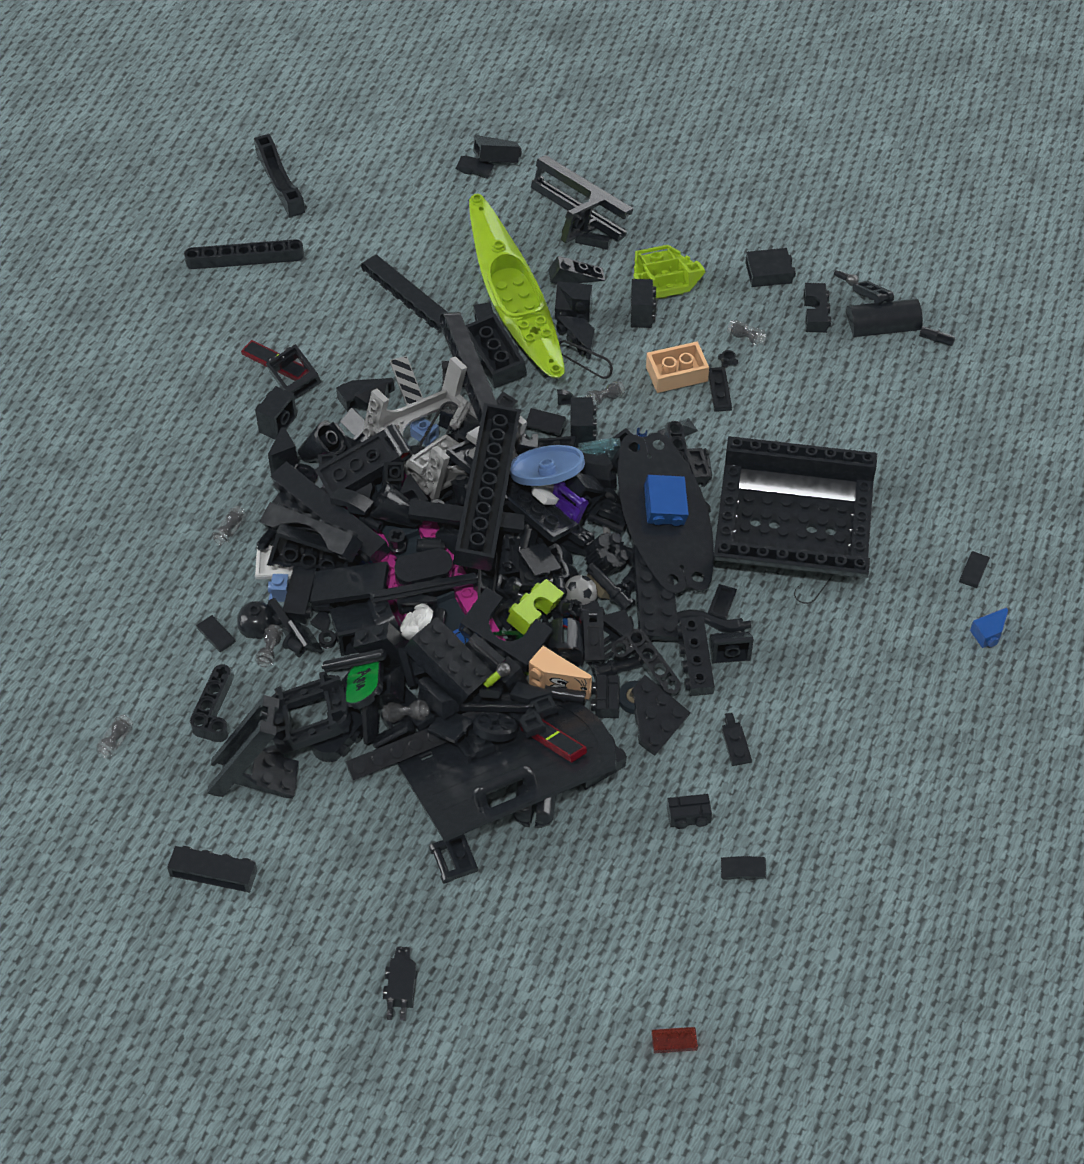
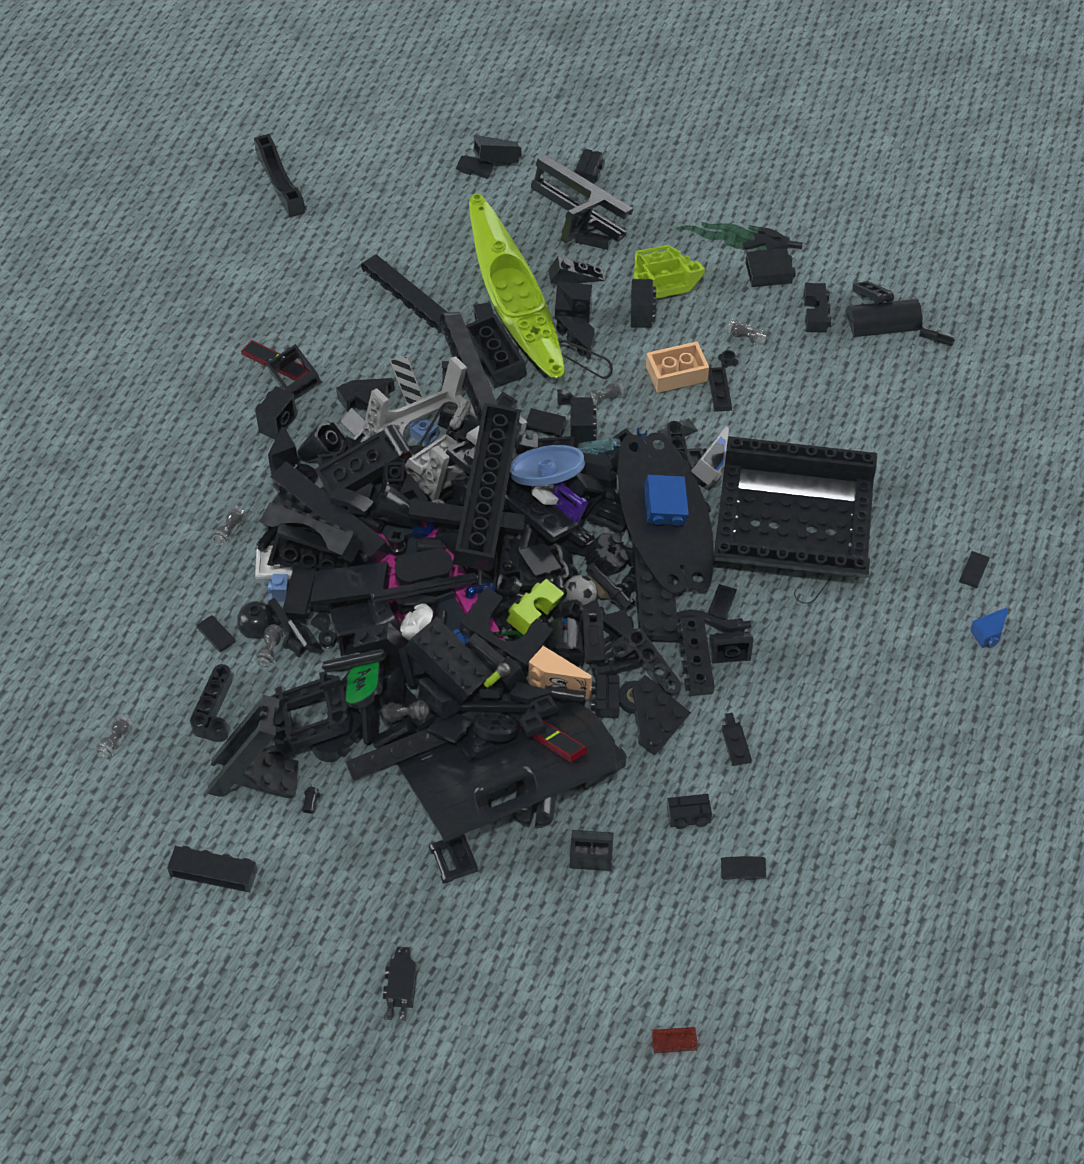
(244, 254): black beam -> none
(310, 800): none -> black pin
(425, 531): none -> clear blue arm
(472, 590): none -> clear blue arm
(590, 165): none -> black brick
(591, 850): none -> black slope
(713, 460): none -> slope
(744, 239): none -> piece
(850, 279): piece -> none

